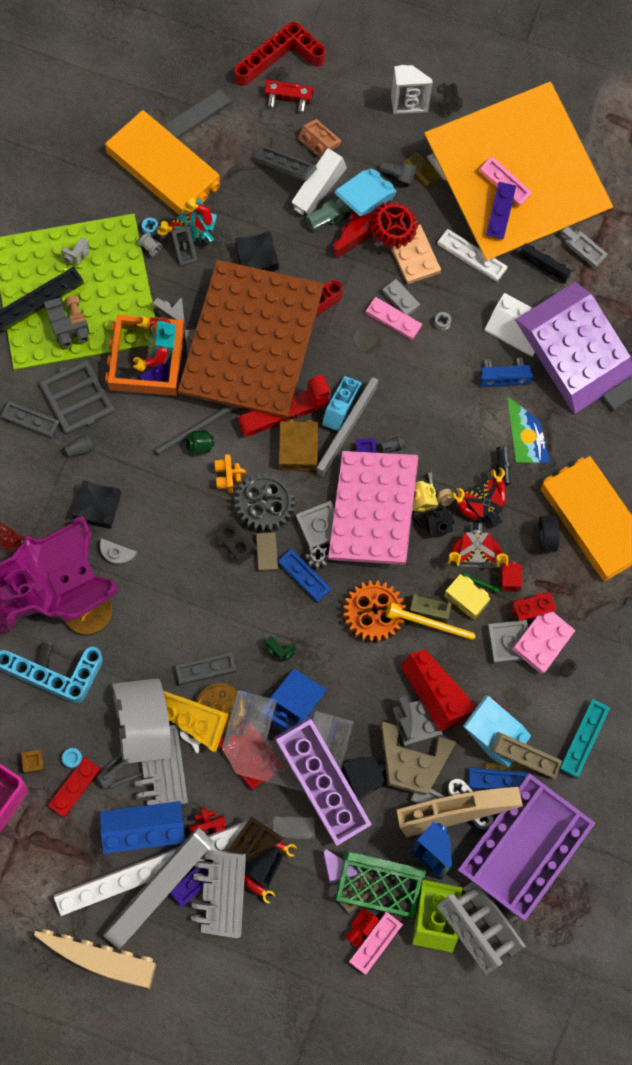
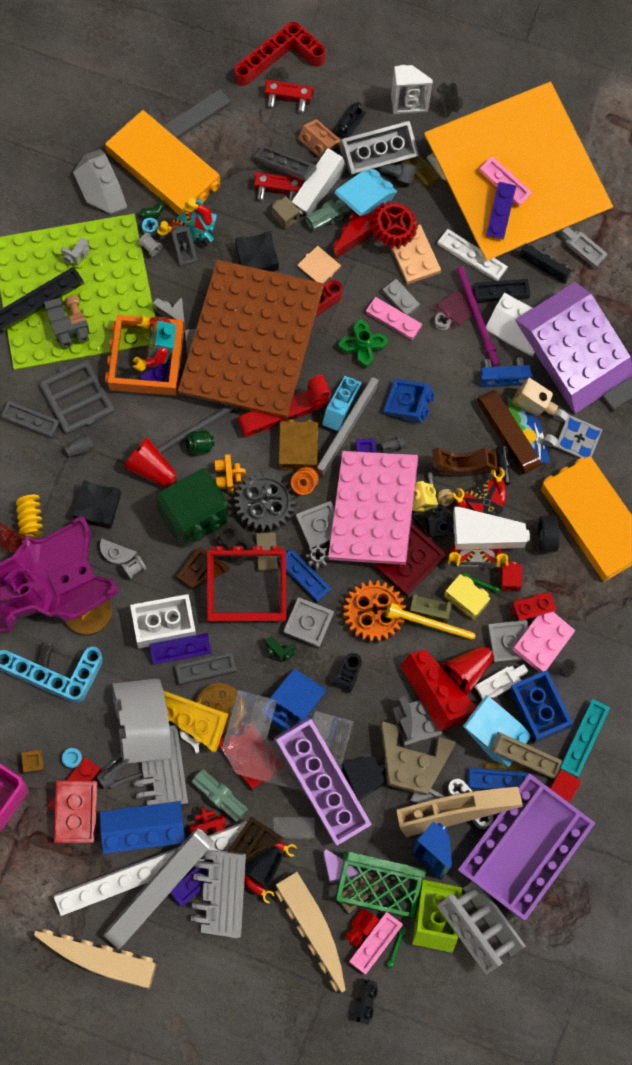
(27, 516): none -> yellow piece
(75, 811): none -> tile
(99, 183): none -> light grey wedge
(133, 566): none -> light grey bush
(151, 464): none -> red cone
(152, 212): none -> dark green arm
(162, 620): none -> white brick
(180, 648): none -> dark purple plate
(193, 507): none -> dark green plate
(195, 570): none -> reddish brown wing
(219, 795): none -> sand green piece
(246, 616): none -> red window
(277, 184): none -> red piece
(285, 212): none -> dark tan brick
(304, 480): none -> orange wheel
(308, 622): none -> light grey plate
(312, 925): none -> tan slope
(319, 265): none -> light nougat piece
(346, 675): none -> black piece
(350, 120): none -> black hinge
(363, 343): none -> green plant
(363, 1010): none -> black hinge
(378, 147): none -> light grey slope
(390, 964): none -> green hinge
(409, 400): none -> blue plate
(421, 560): none -> dark red plate
(456, 308): none -> clear pink piece
(464, 464): none -> reddish brown arch
(469, 667): none -> red cone
(487, 531): none -> white slope
(489, 347): none -> magenta bar
(495, 289): none -> black plate
(500, 682): none -> white hinge
(509, 431): none -> reddish brown beam
(534, 398): none -> tan torso
(540, 706): none -> blue brick
(565, 785): none -> red slope
(576, 436): none -> light grey flag

